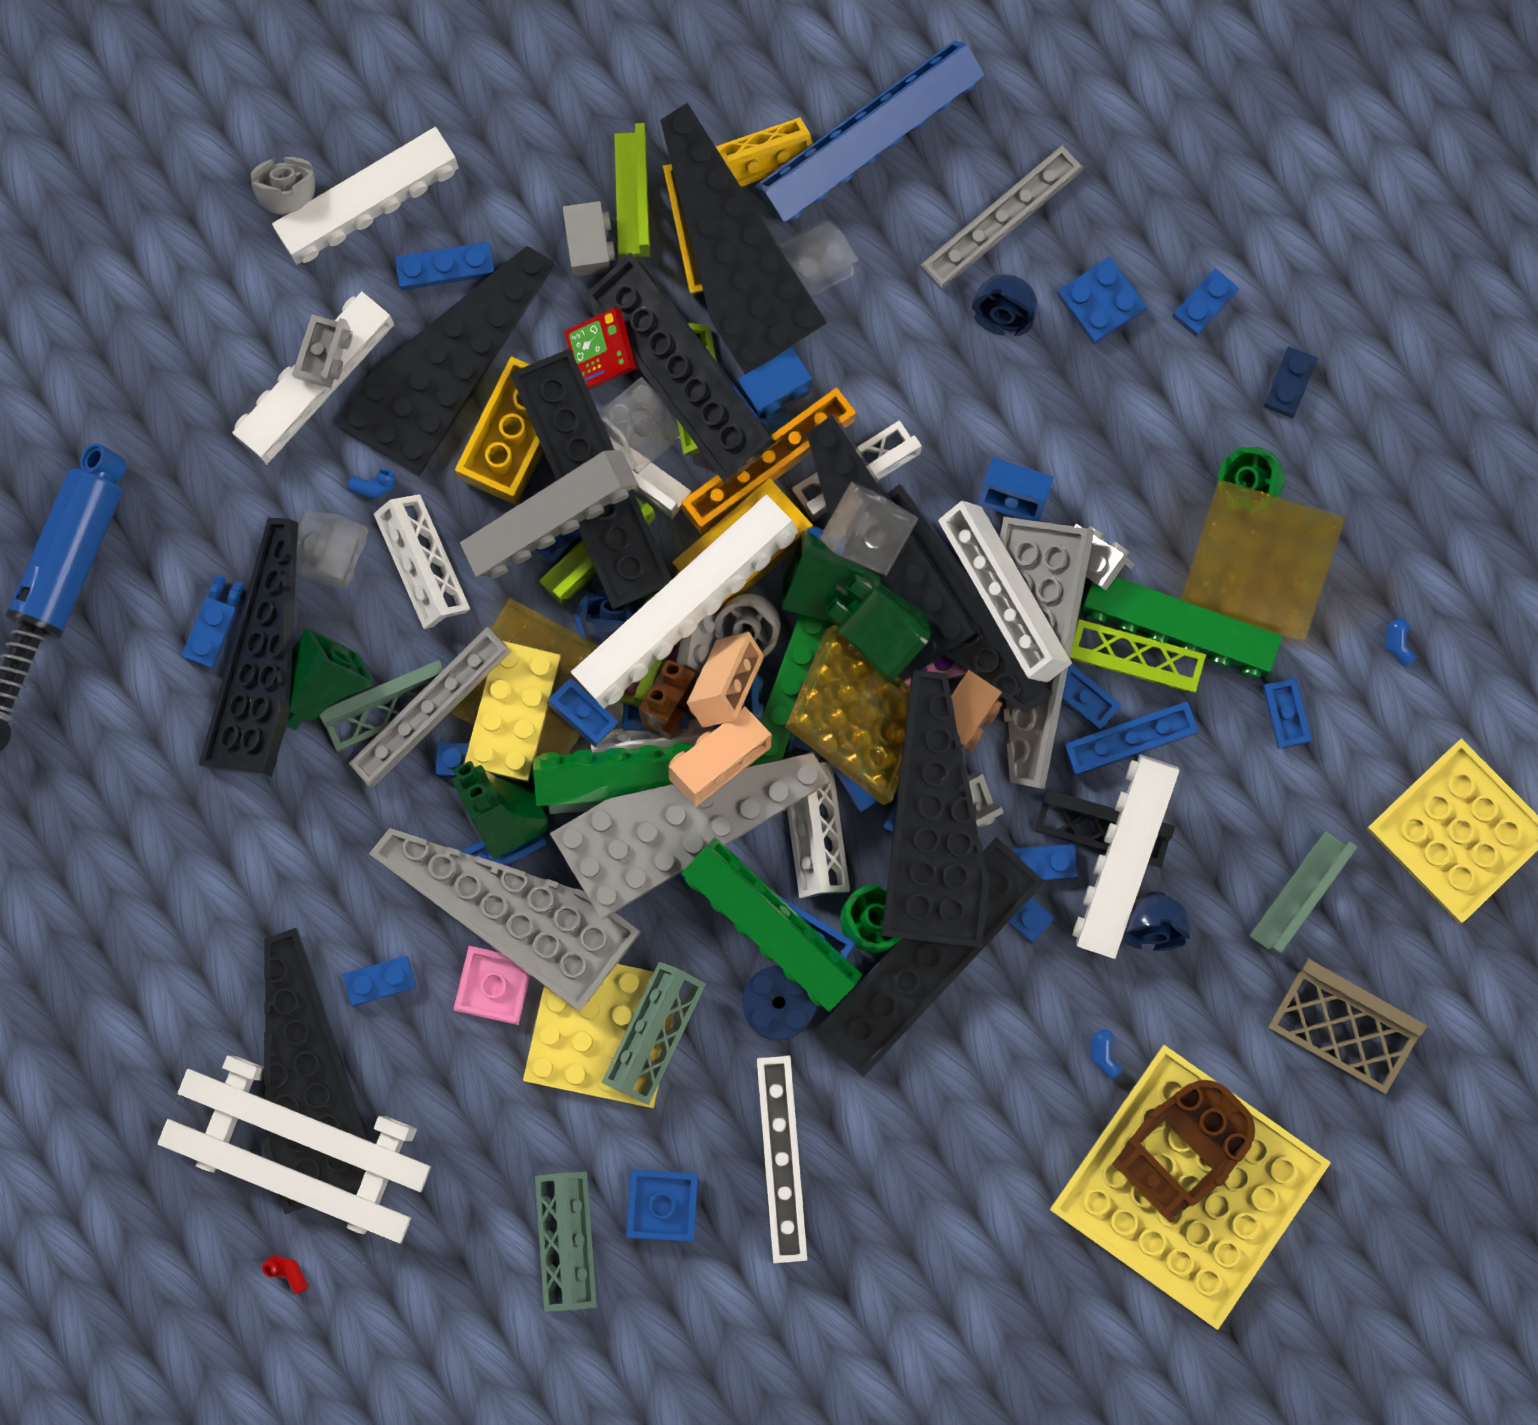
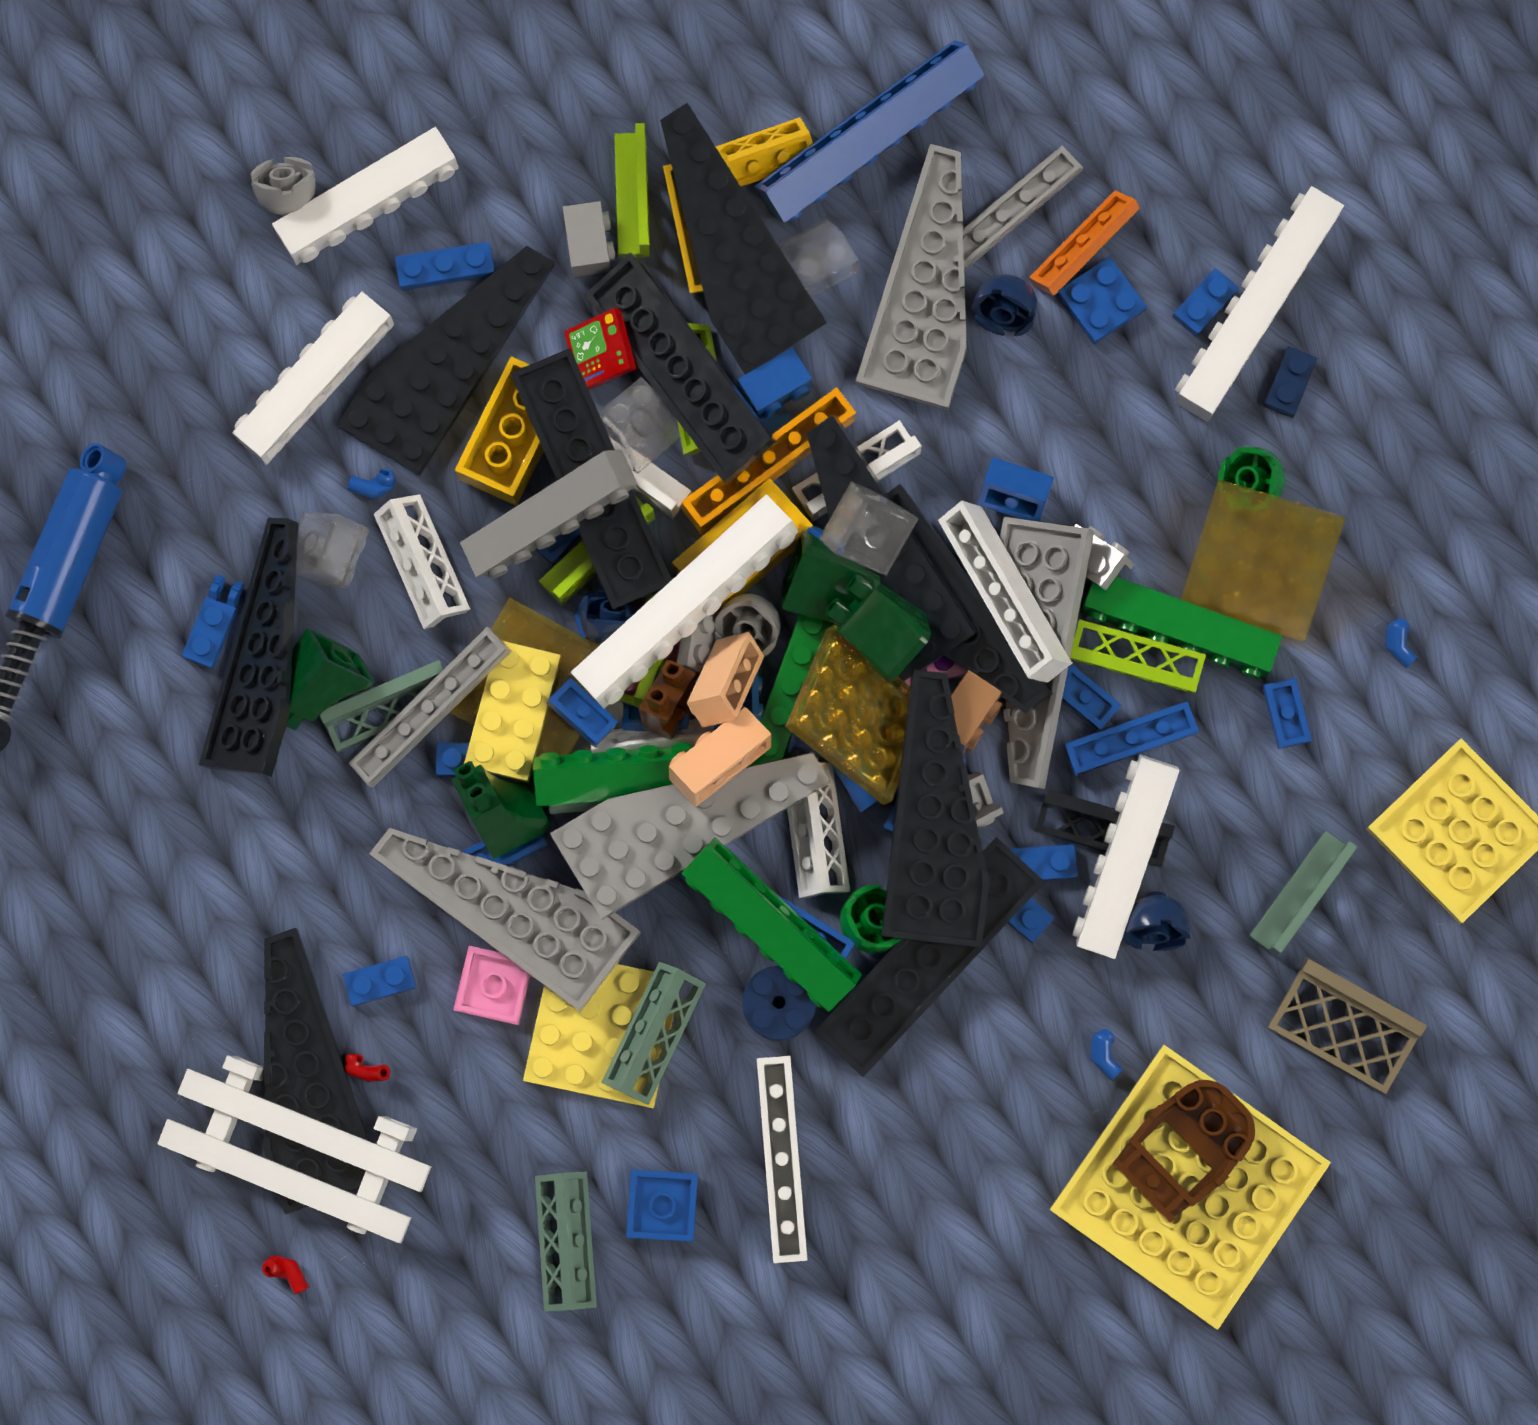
(322, 351): light grey bracket -> none
(373, 1073): none -> red arm
(922, 313): none -> light grey wing
(1084, 242): none -> orange plate
(1259, 303): none -> white brick

